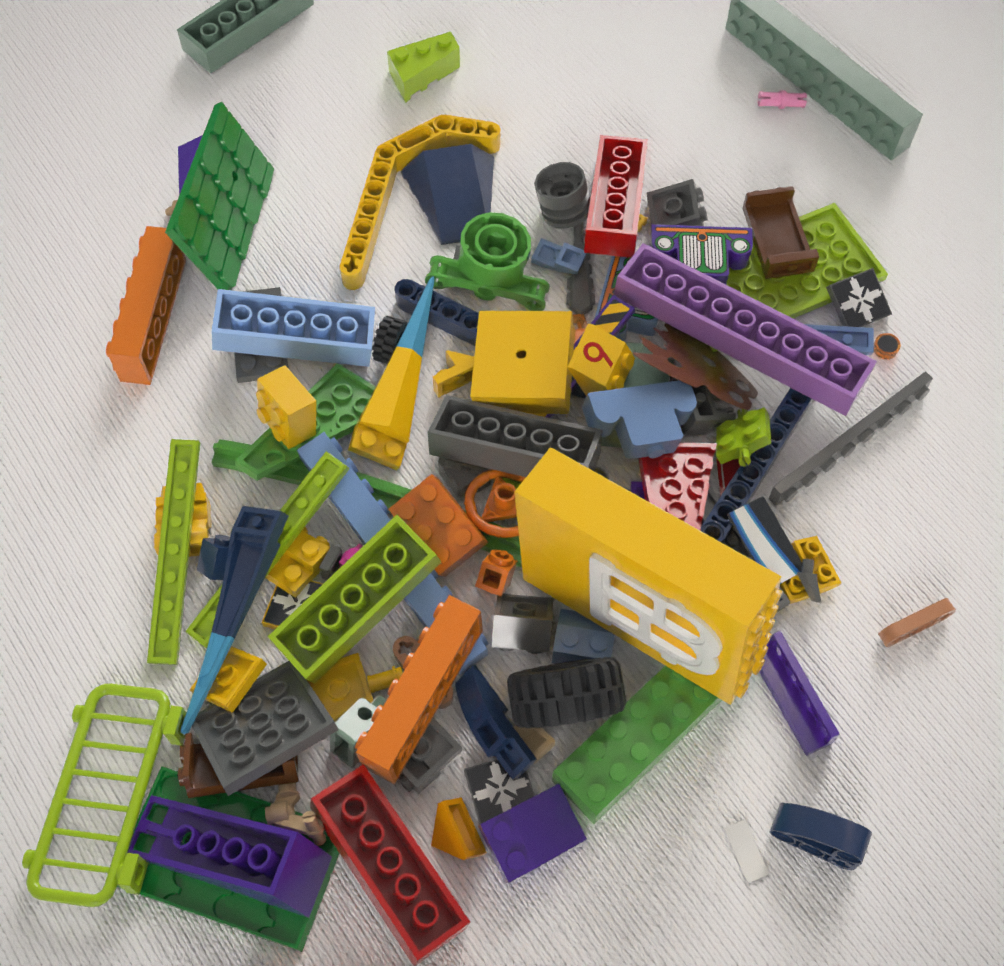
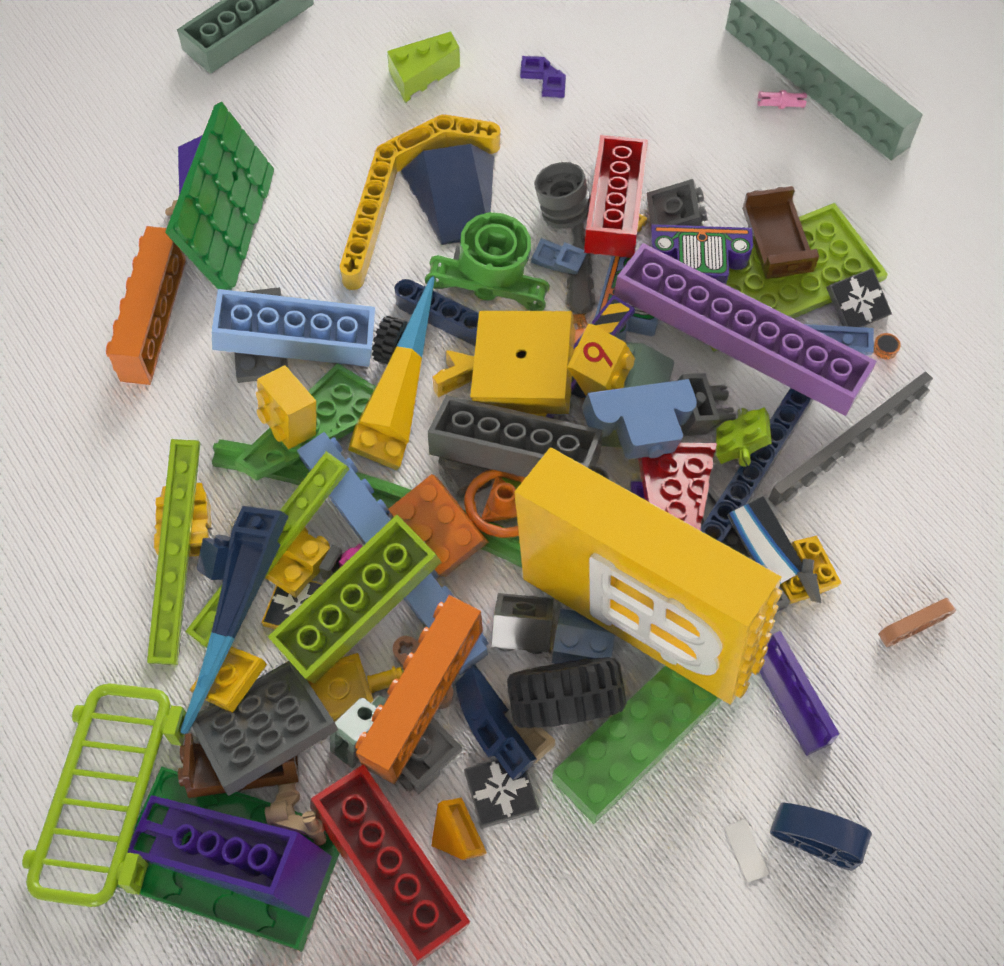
(496, 572): orange brick -> none
(532, 833): dark purple slope -> none
(539, 68): none -> dark purple tile
(695, 369): reddish brown piece -> none
(726, 472): red sticker -> none

